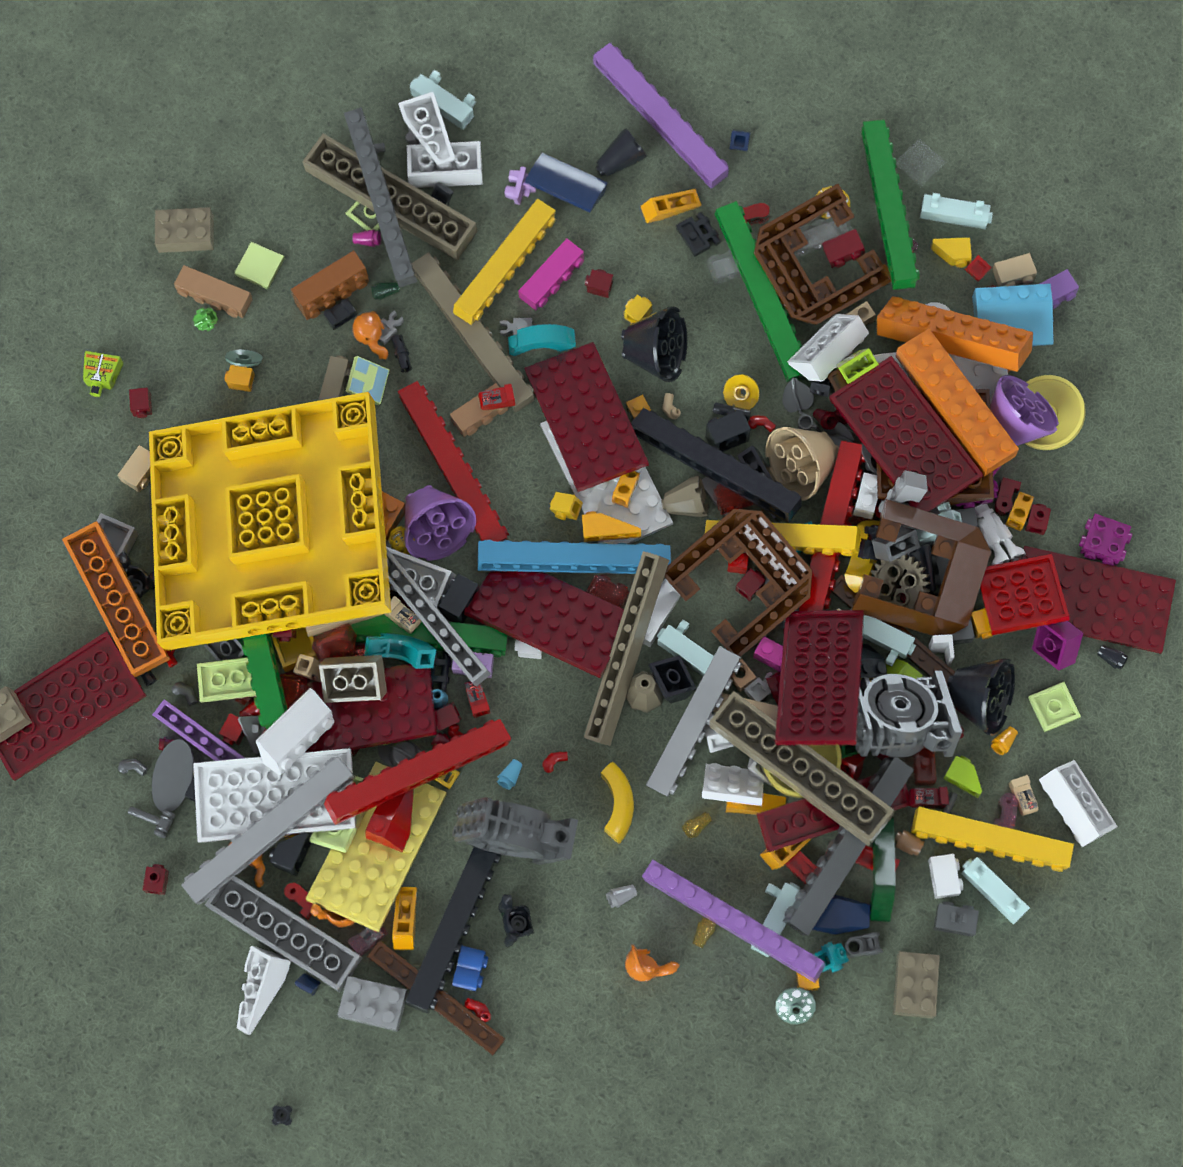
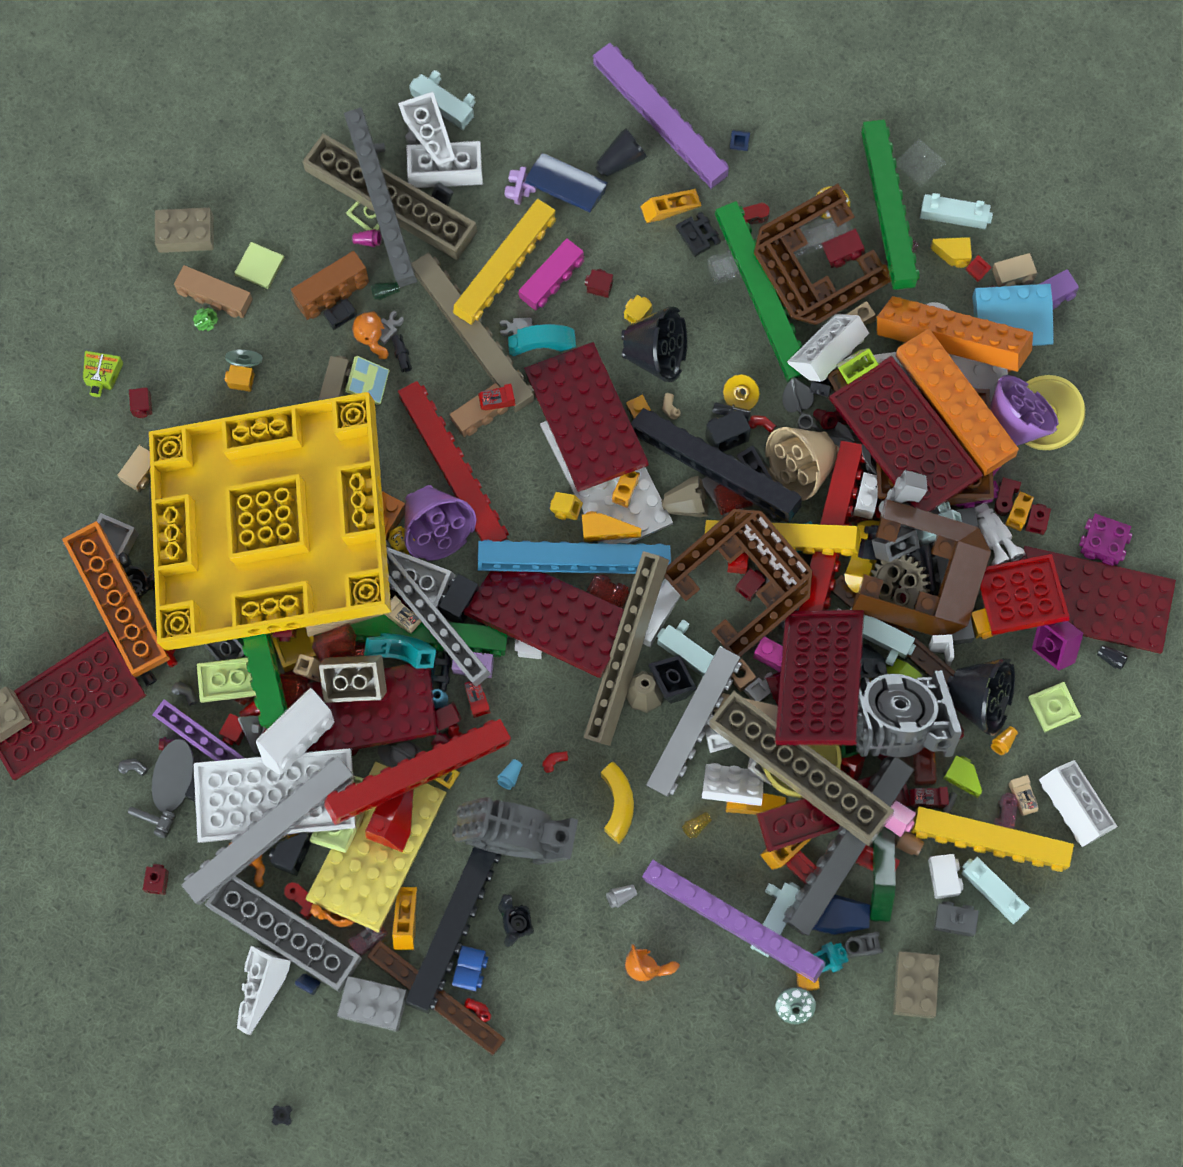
(703, 932): clear yellow cone -> none
(901, 820): none -> bright pink brick

